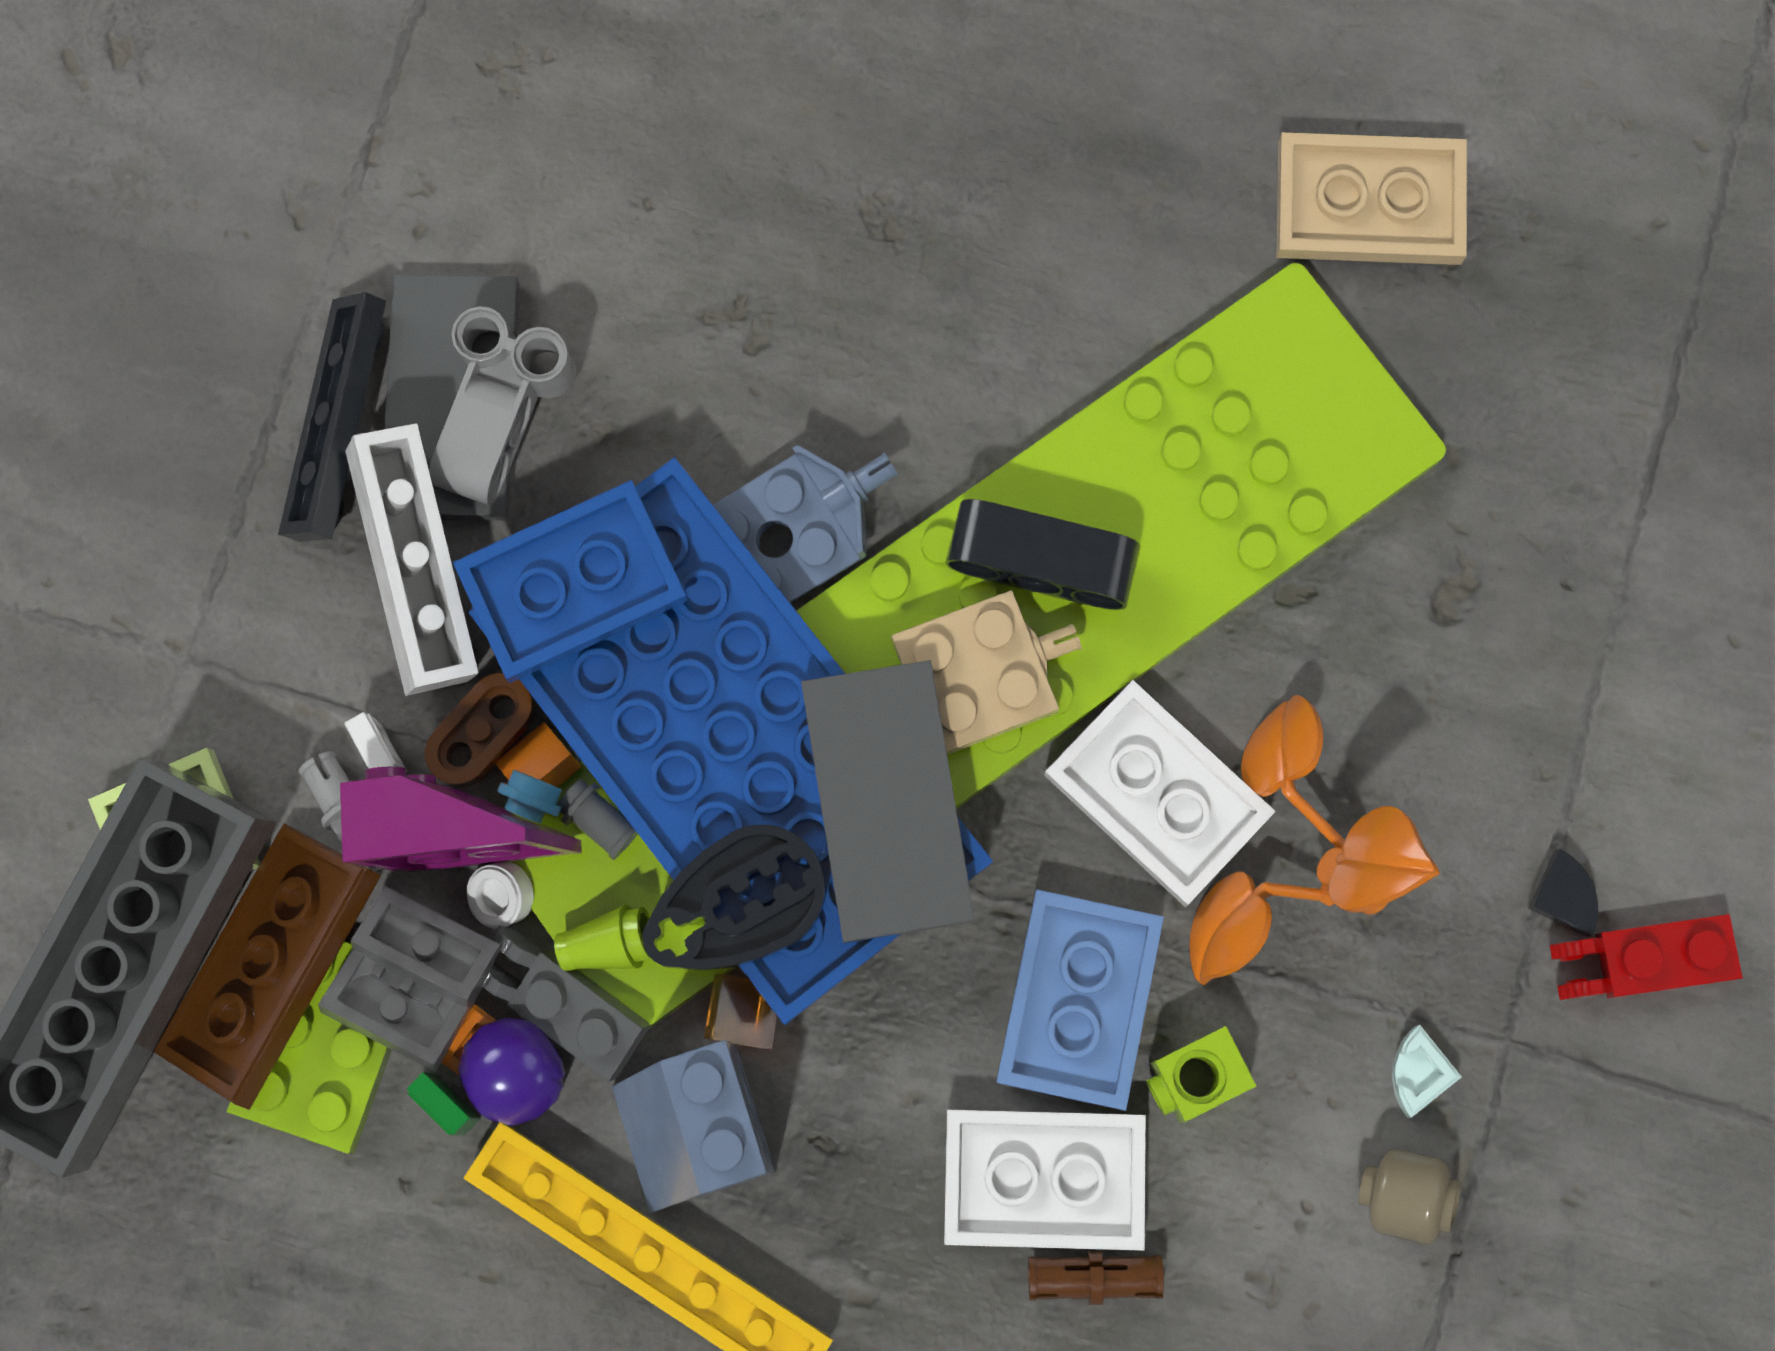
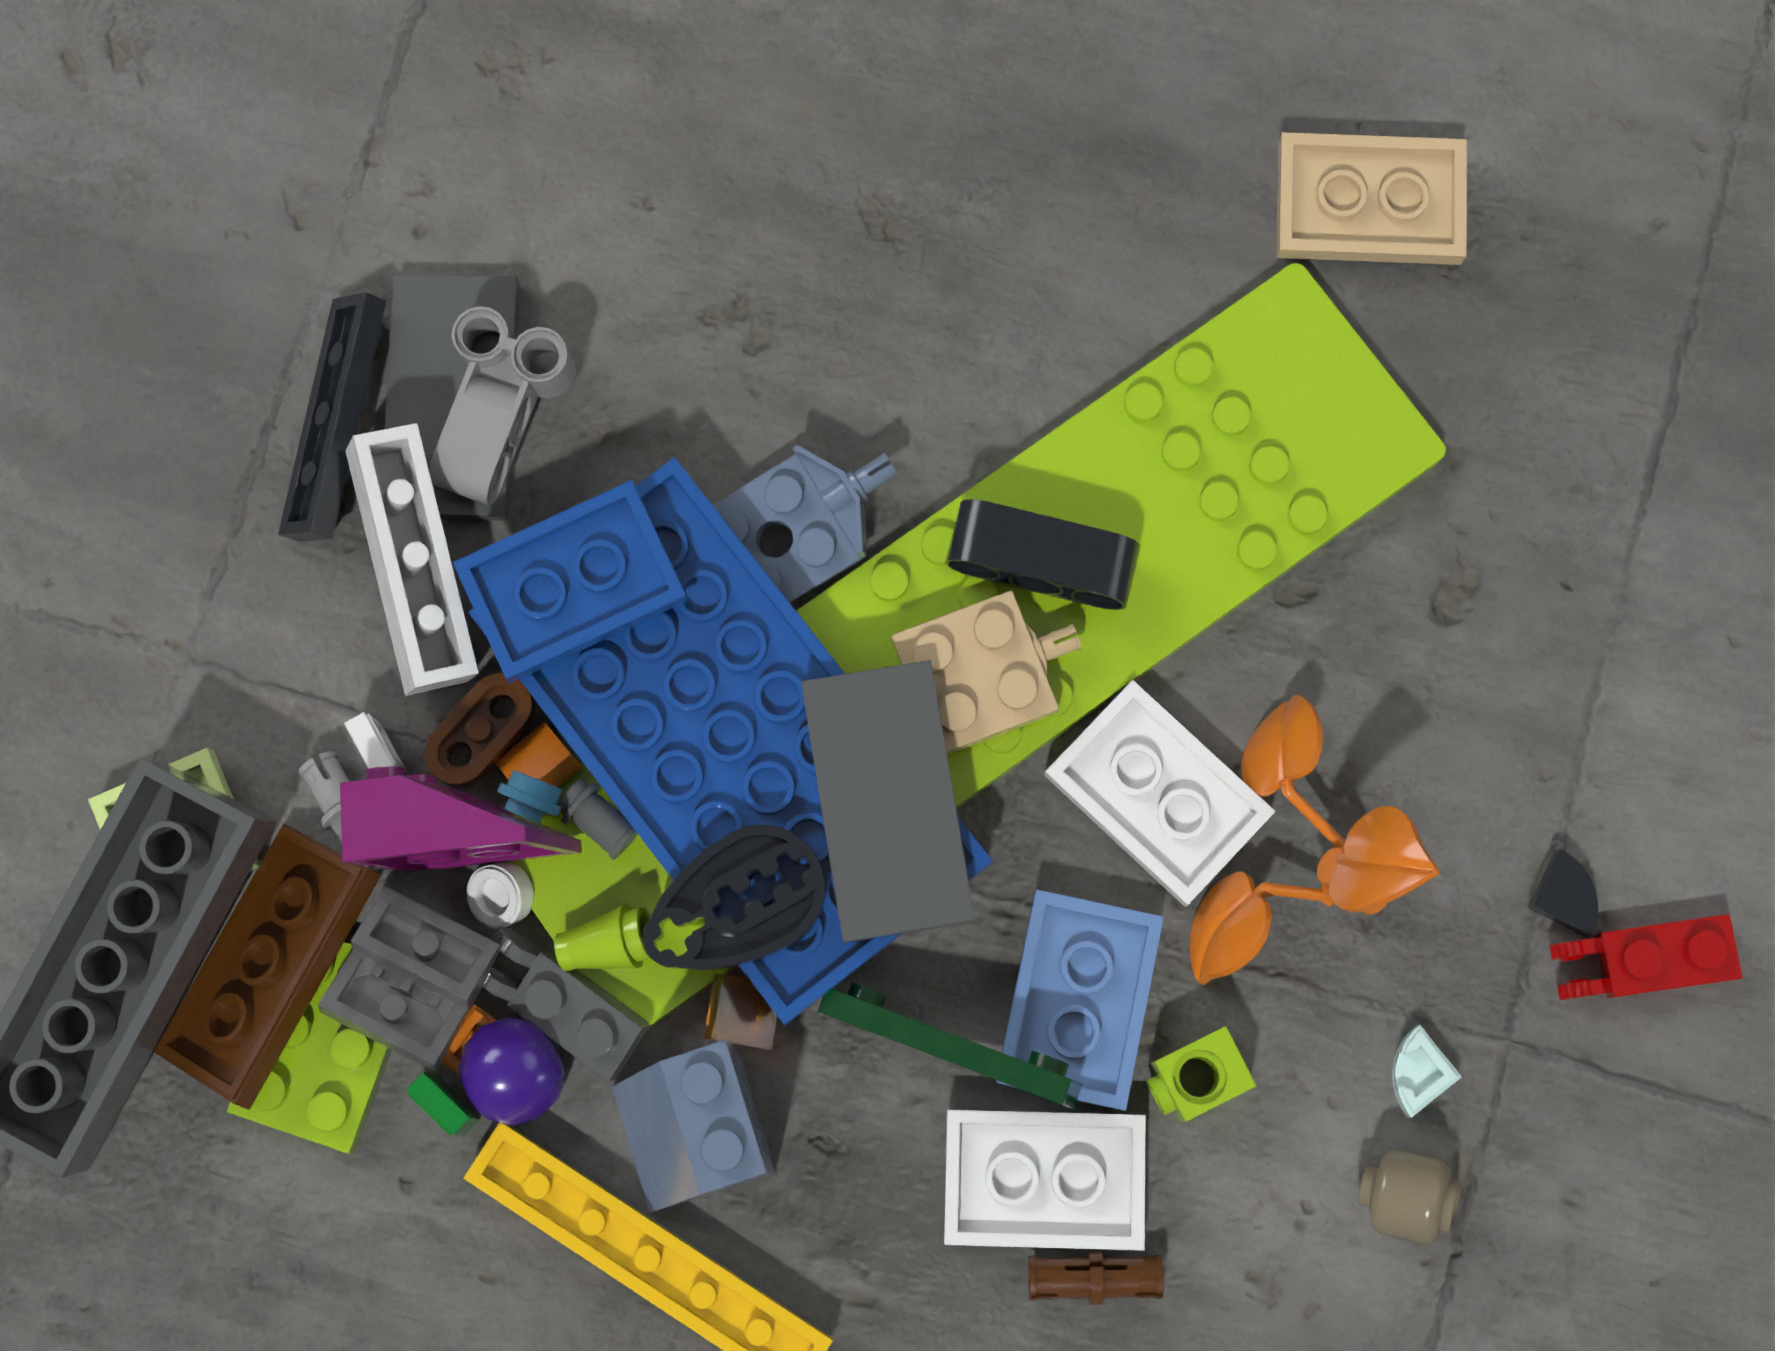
(1039, 1075): none -> dark green plate

